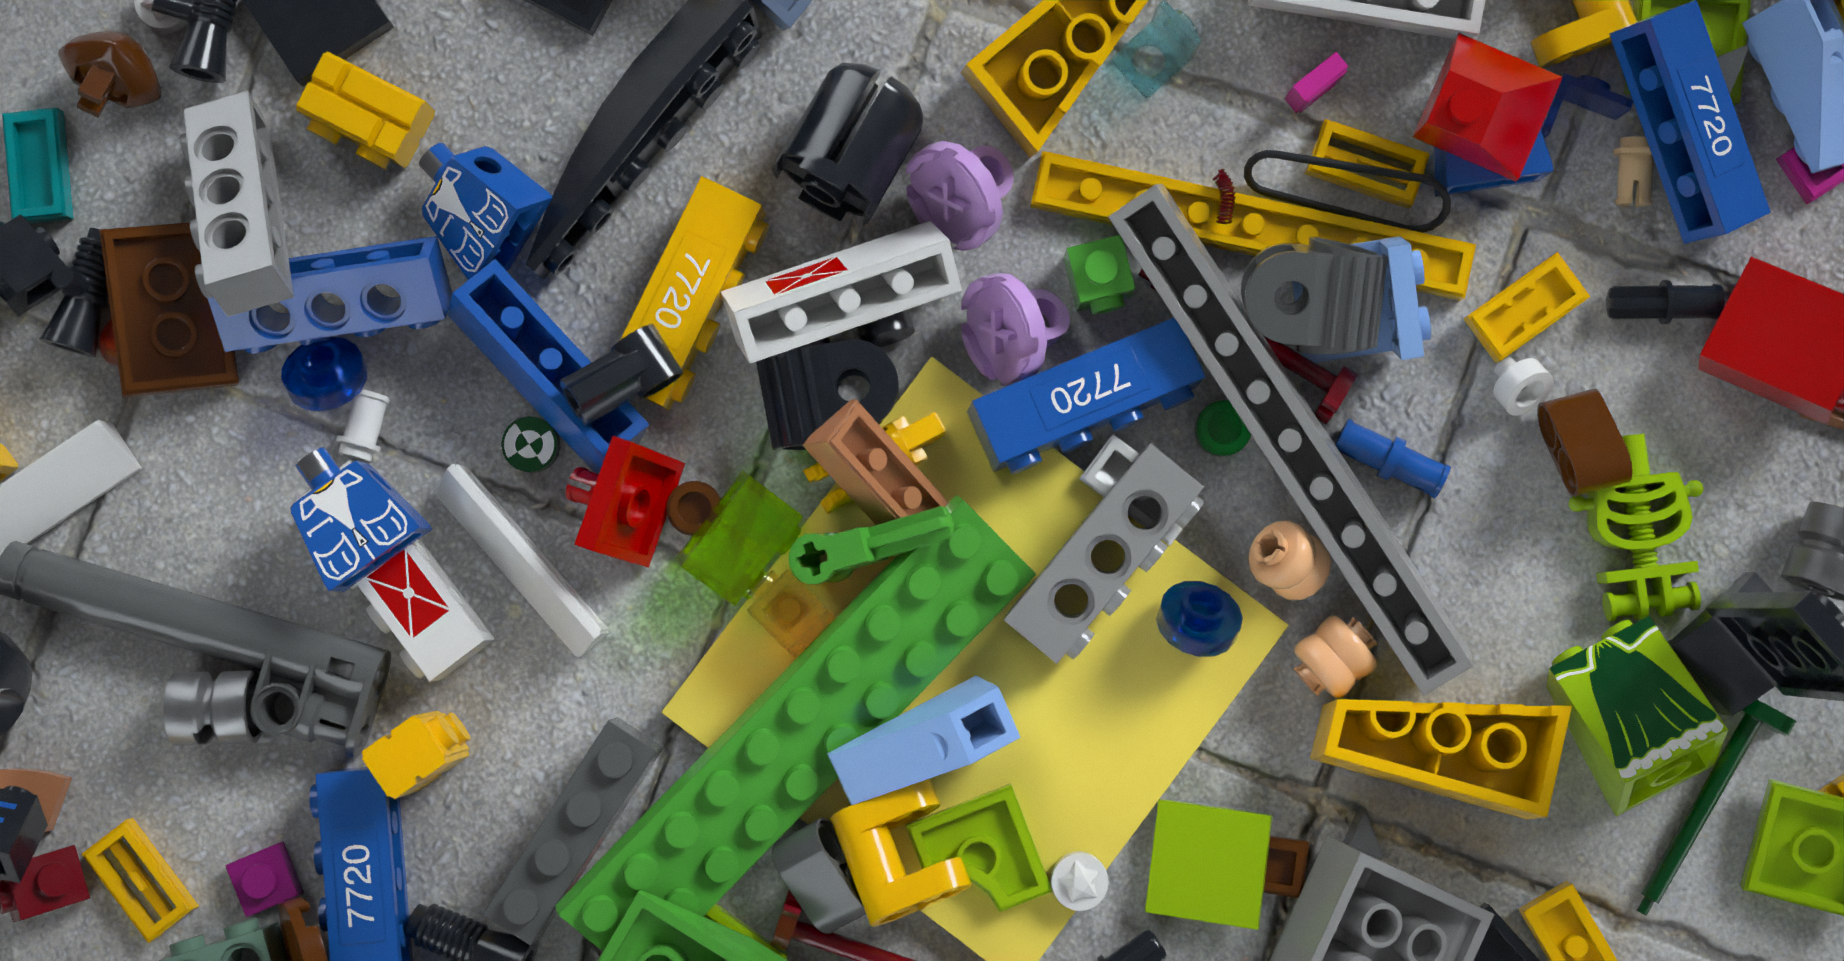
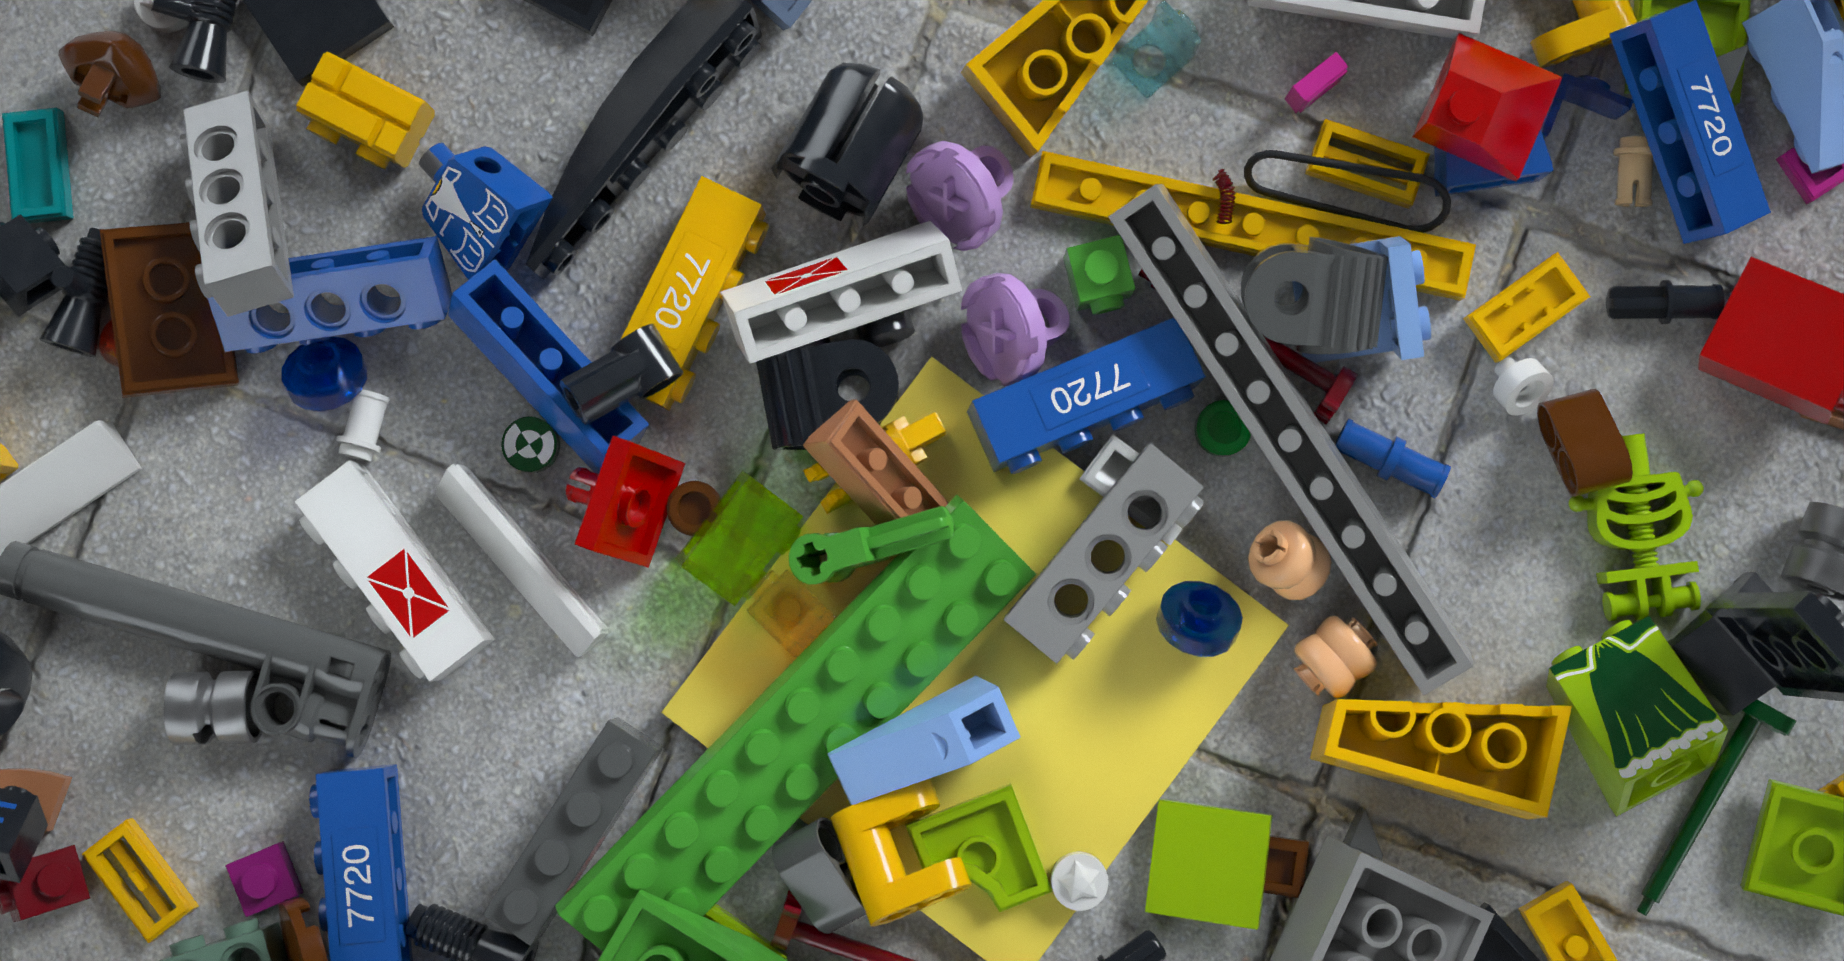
(352, 519): blue torso -> none
(417, 752): yellow brick -> none

